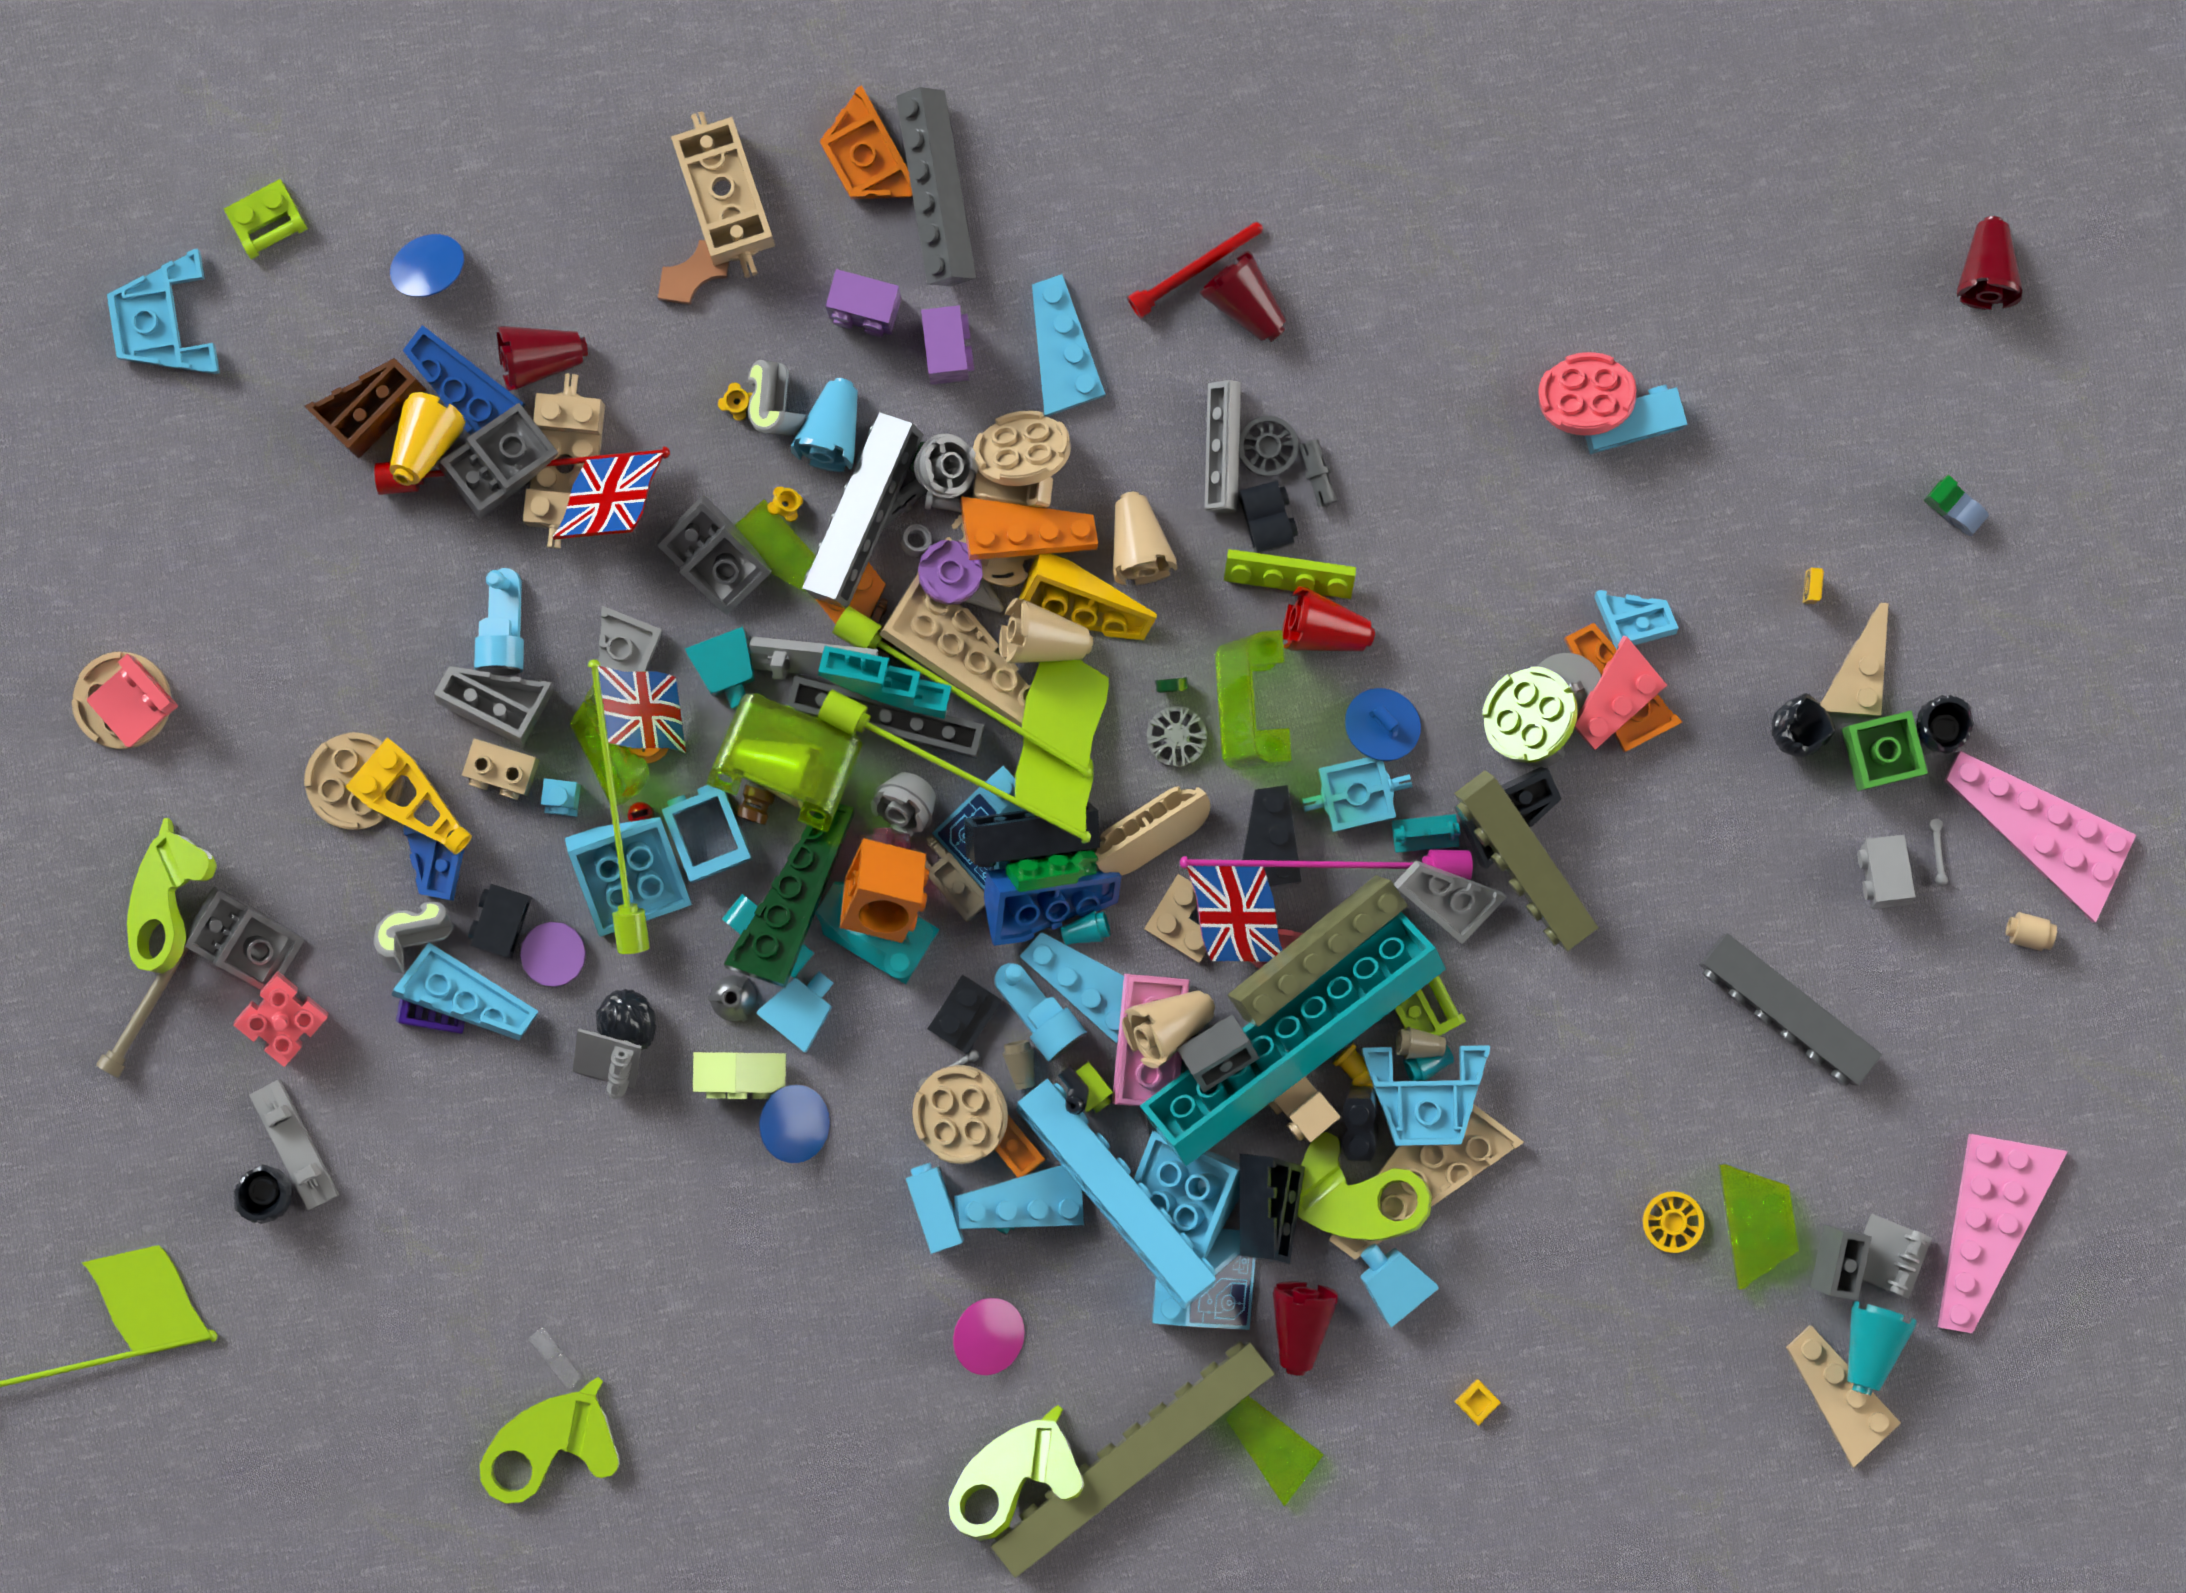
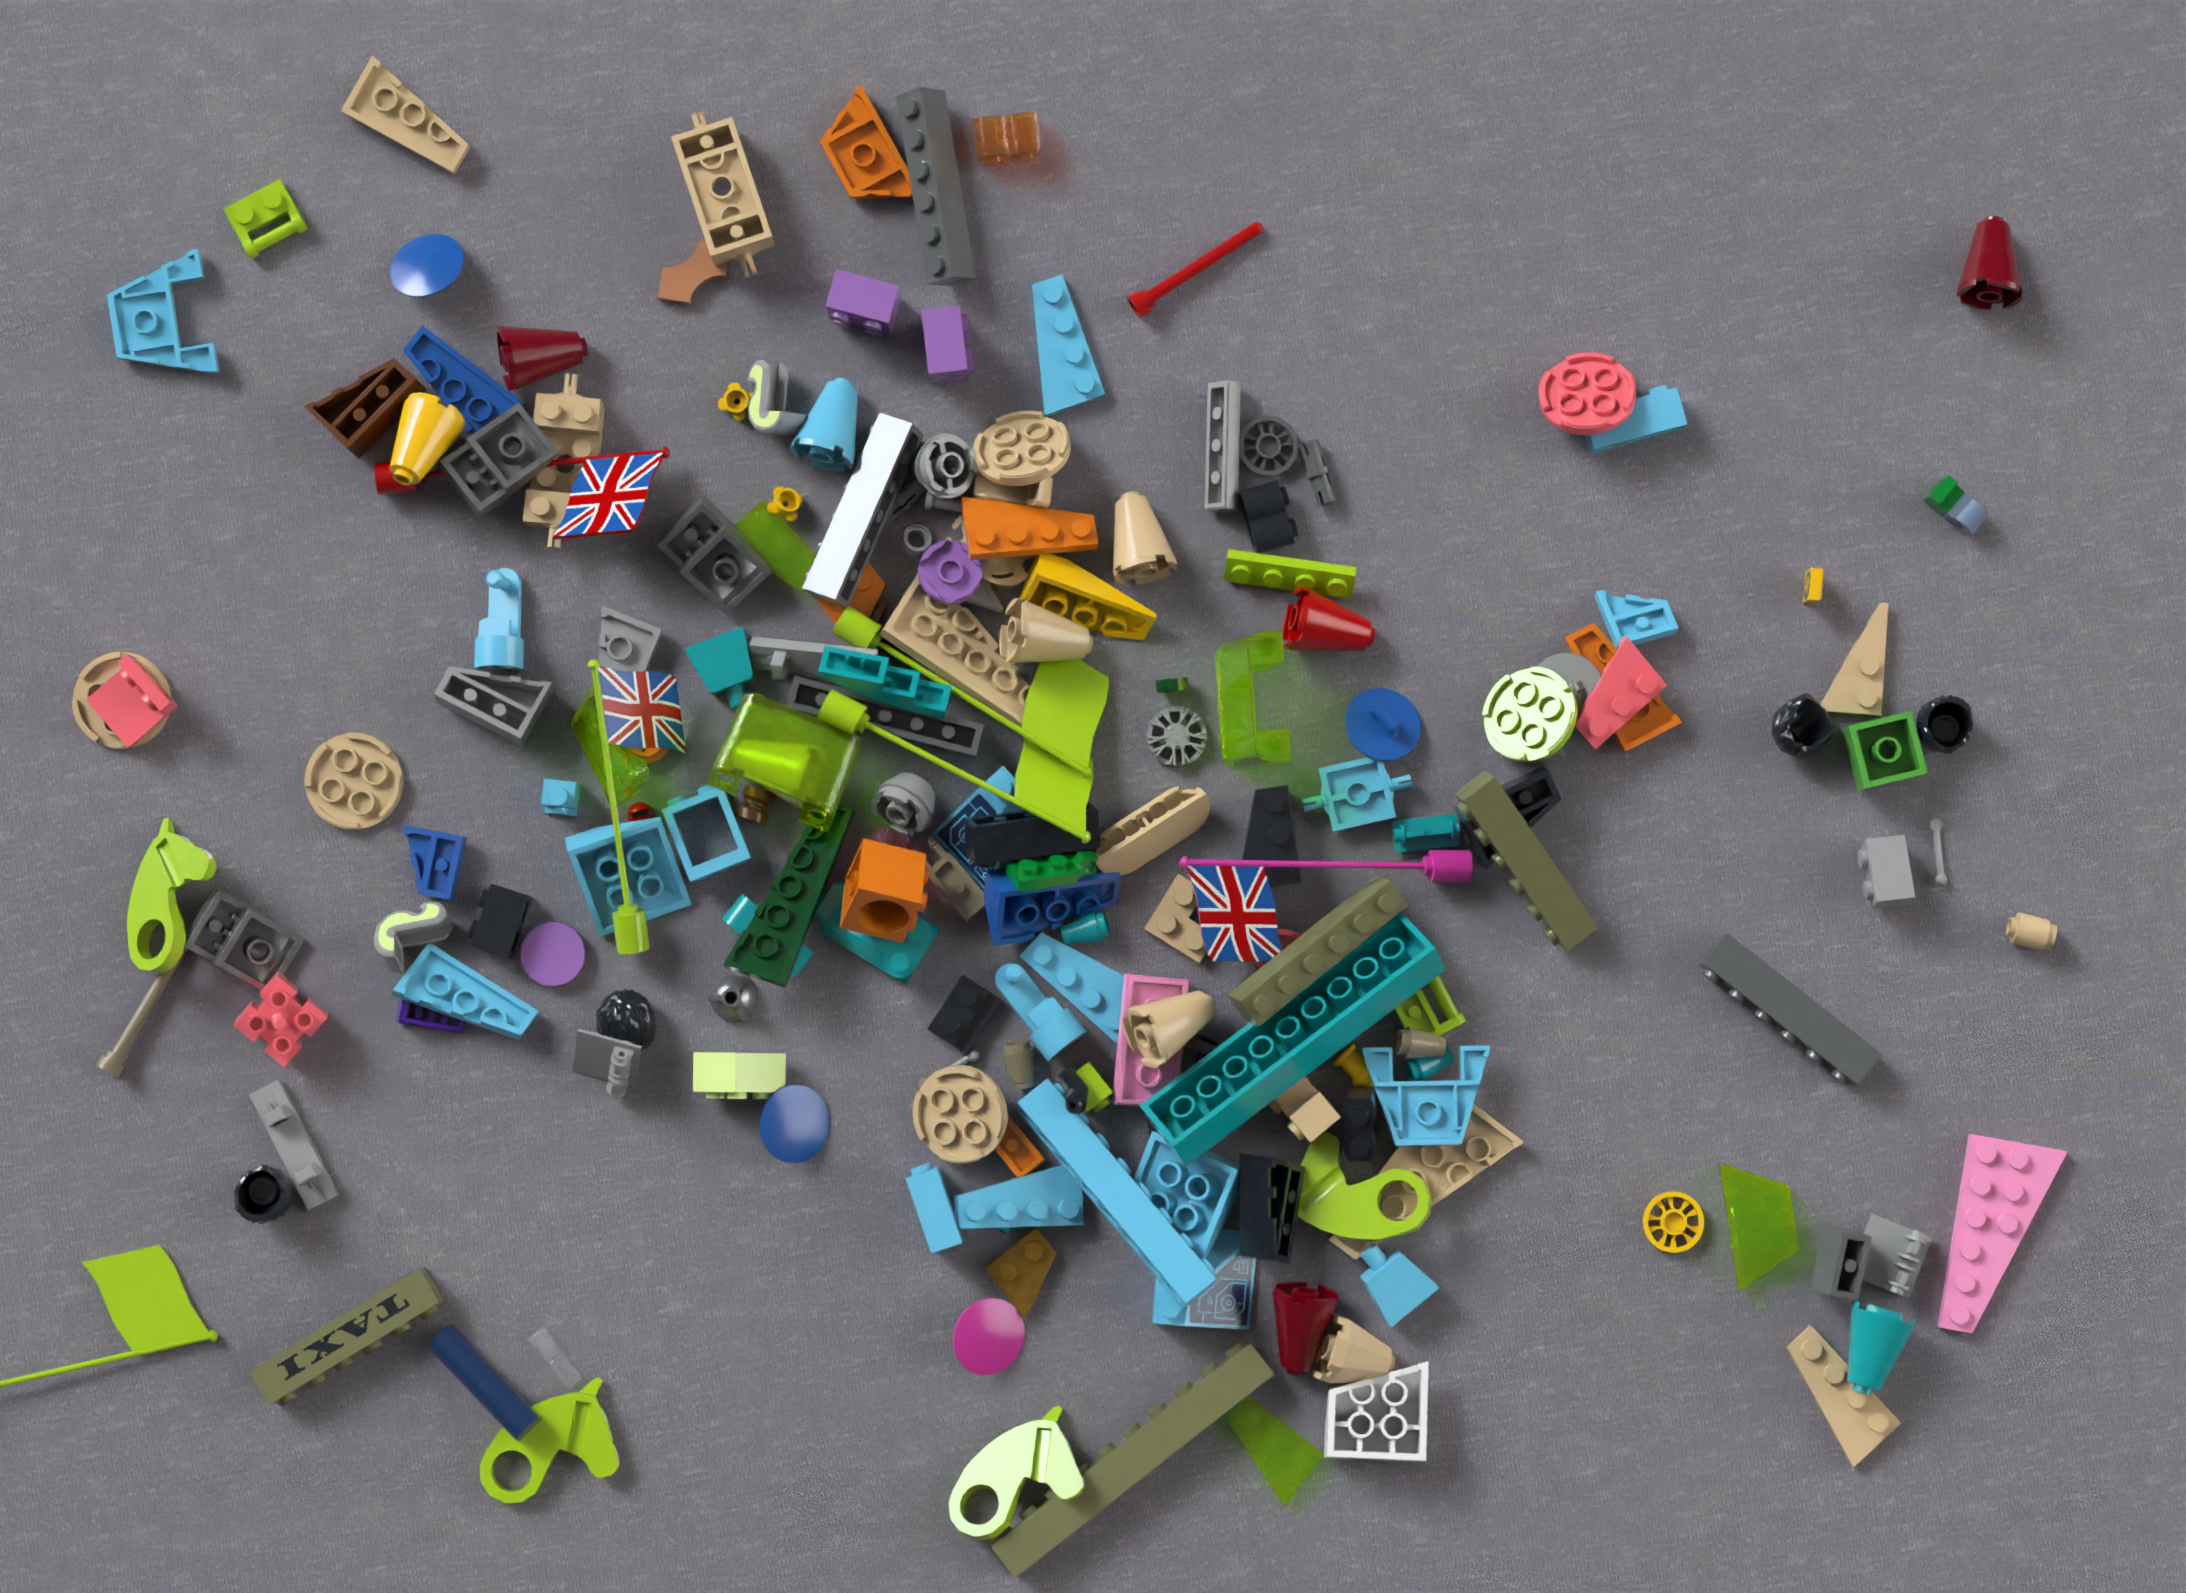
(346, 1336): none -> olive brick
(382, 772): yellow plate -> none
(399, 115): none -> tan wing
(484, 1382): none -> dark blue brick
(500, 768): tan brick -> none
(799, 1010): medium azure torso -> none
(1007, 138): none -> clear orange brick
(1023, 1270): none -> pearl gold wing
(1218, 1053): dark grey brick -> none
(1246, 298): dark red cone -> none
(1351, 1354): none -> tan cone
(1379, 1417): none -> white wedge
(1449, 899): light grey wing -> none
(1477, 1402): yellow tile -> none
(2056, 837): bright pink wing -> none

